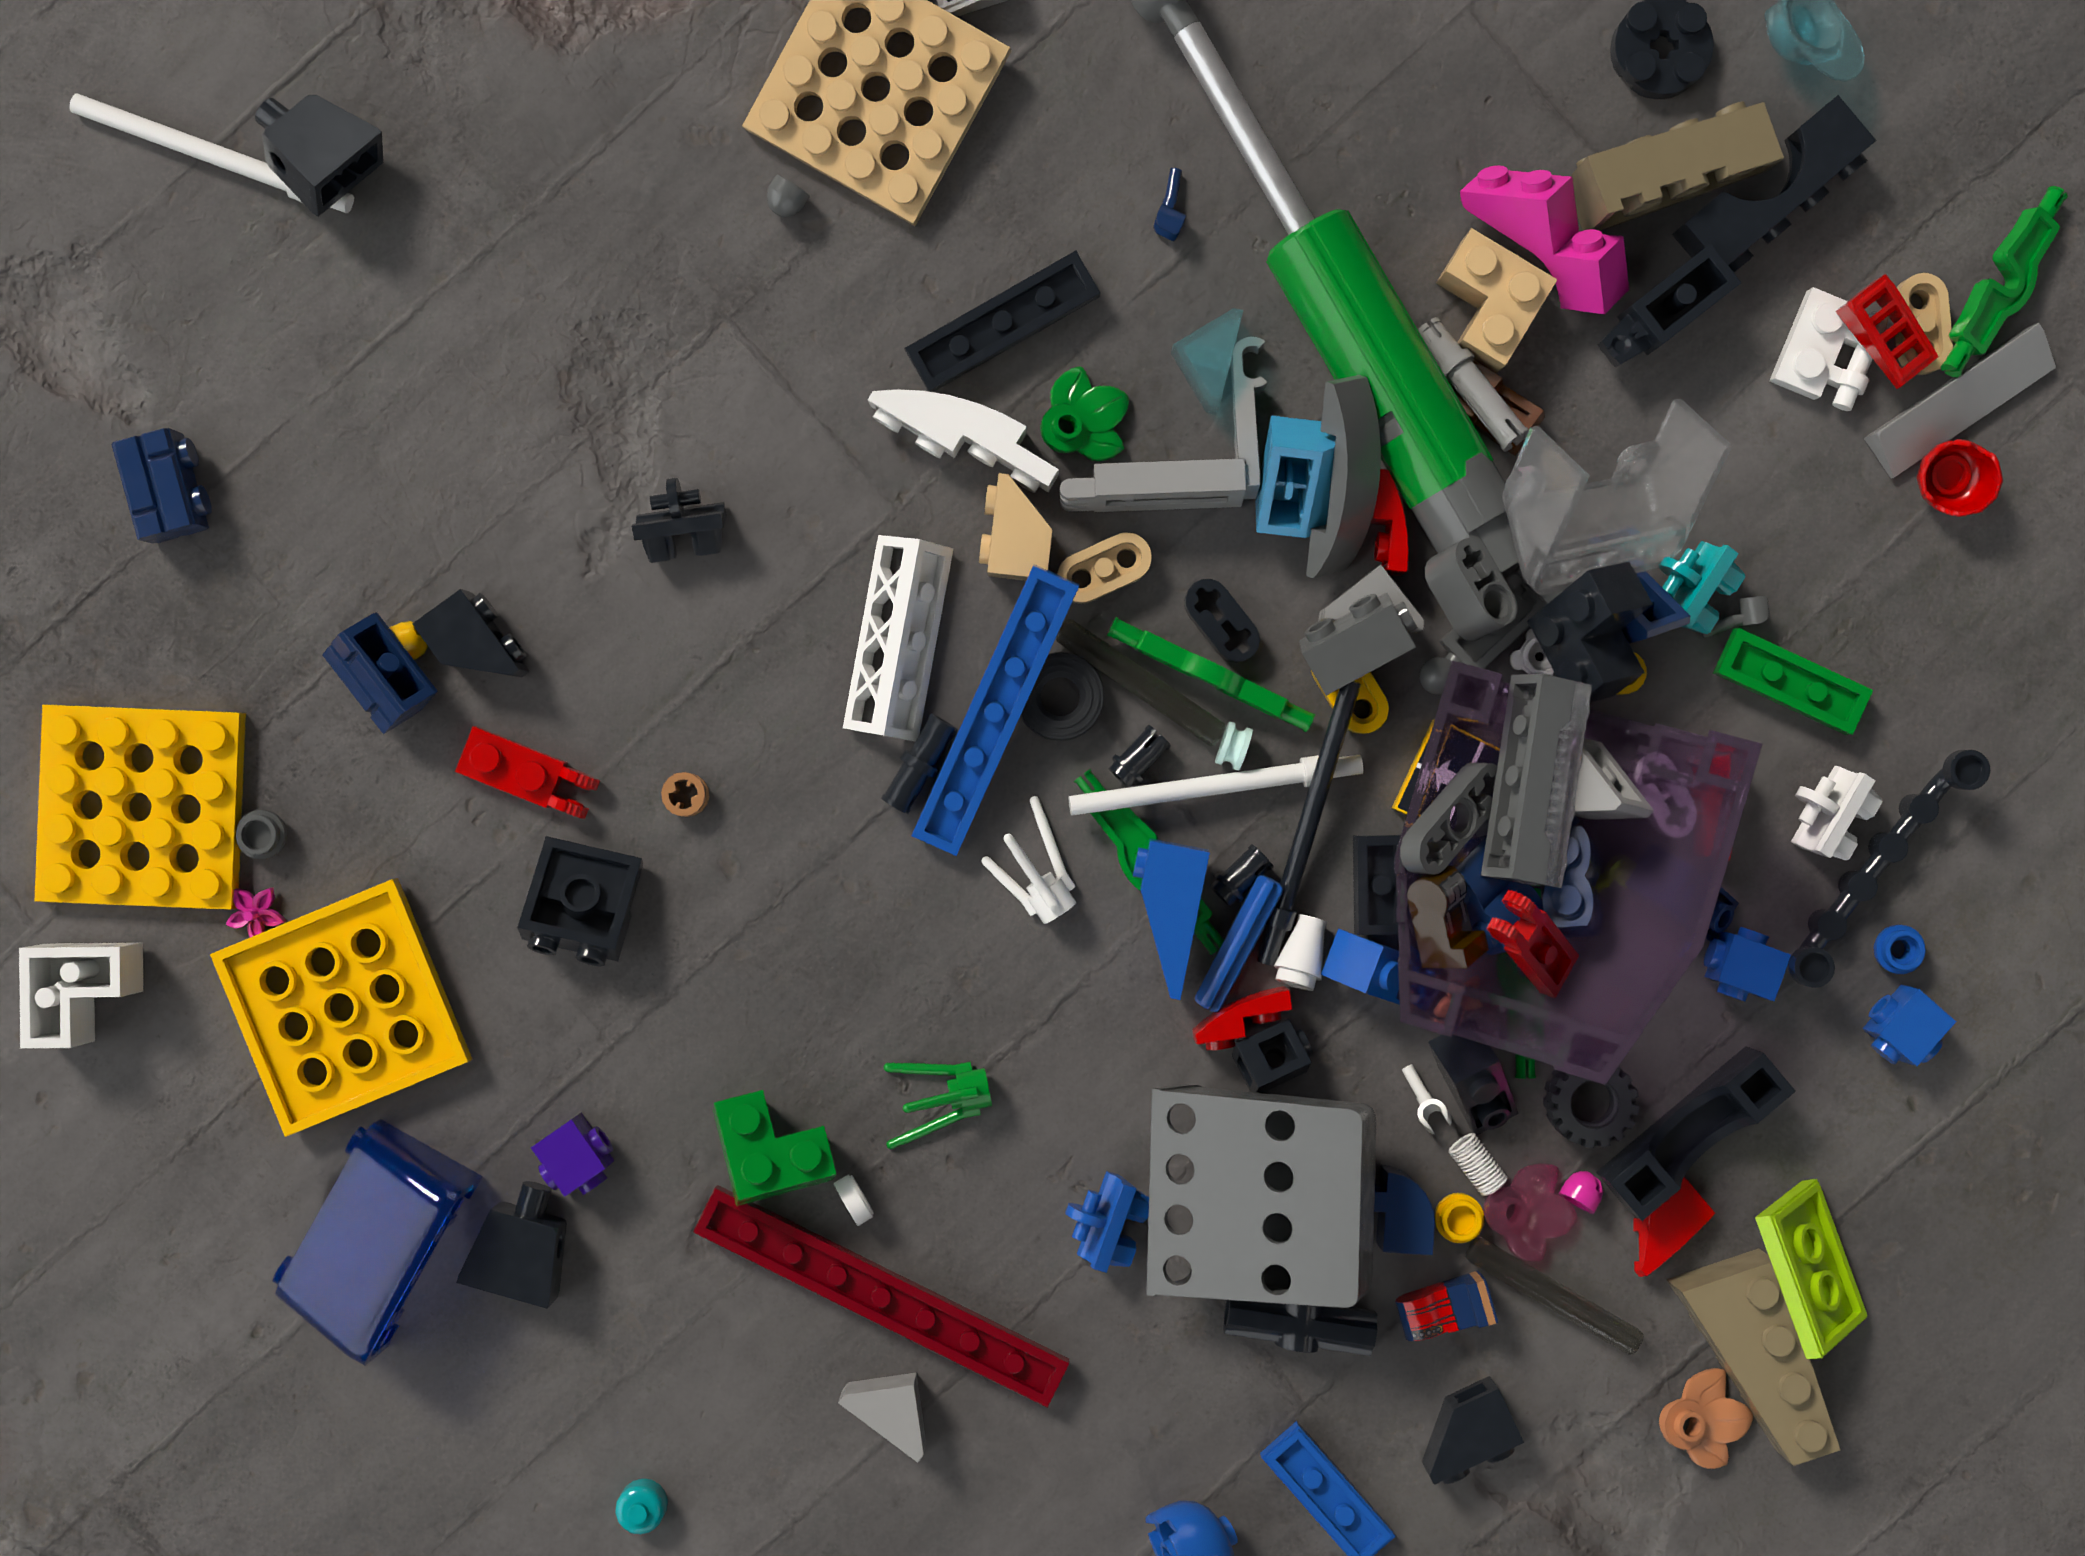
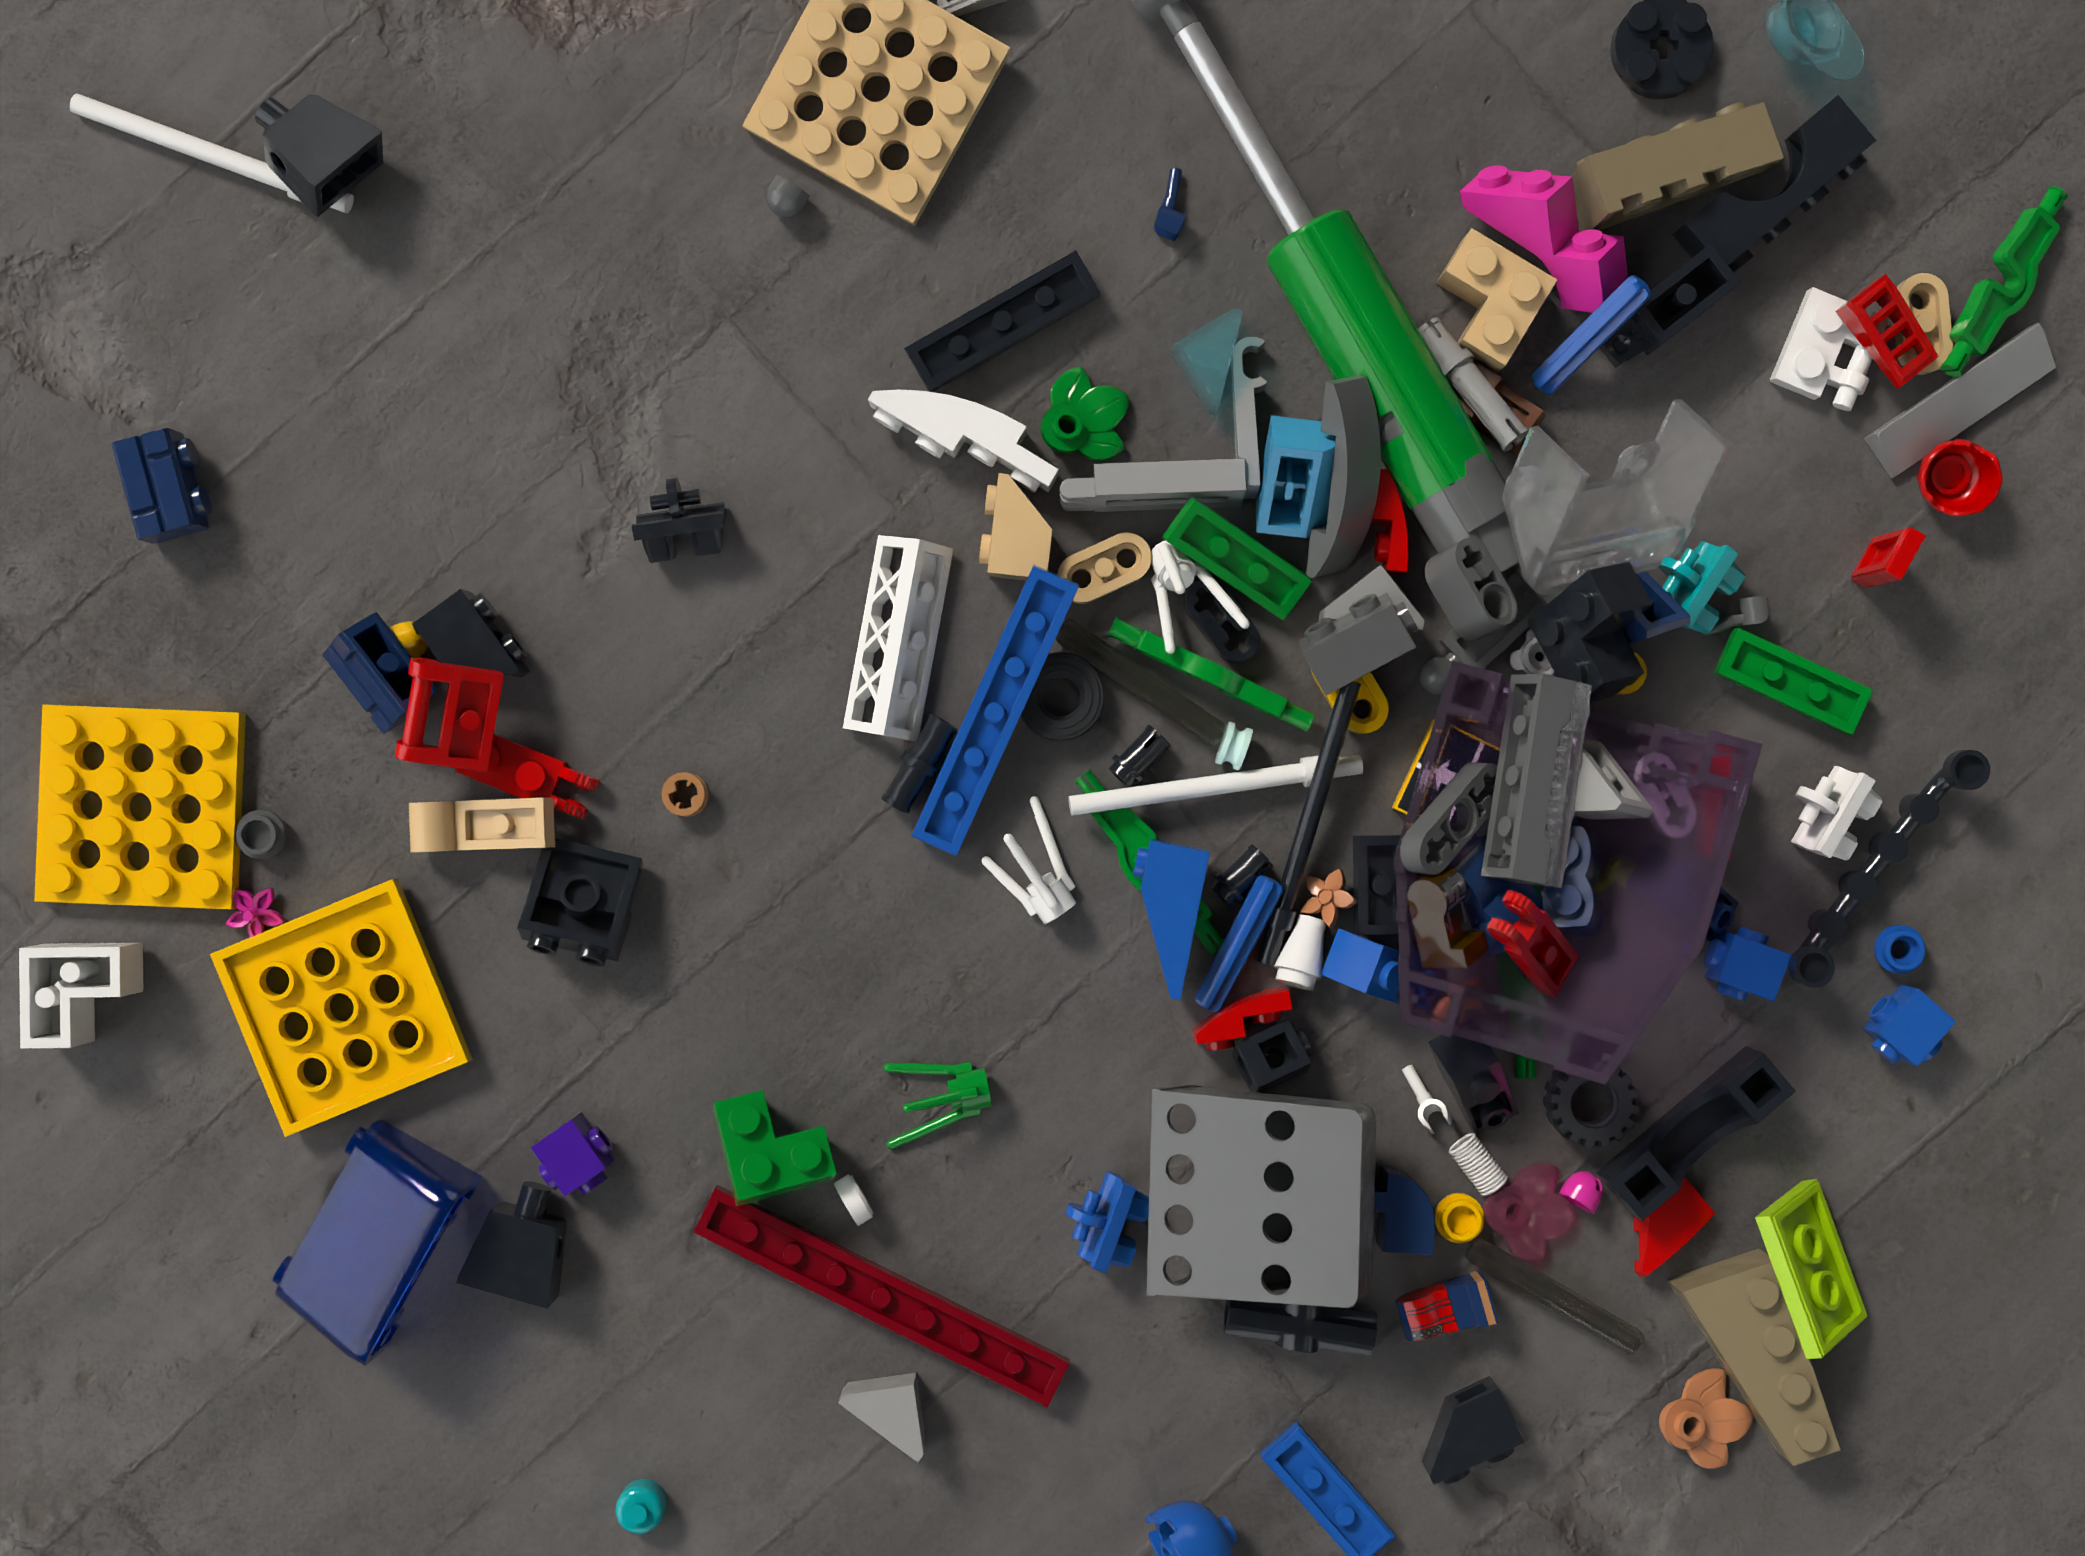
(466, 718): none -> red plate
(481, 824): none -> tan plate
(1176, 572): none -> white plant
(1237, 558): none -> green plate
(1328, 897): none -> nougat plant
(1591, 334): none -> blue axle
(1887, 557): none -> red tile

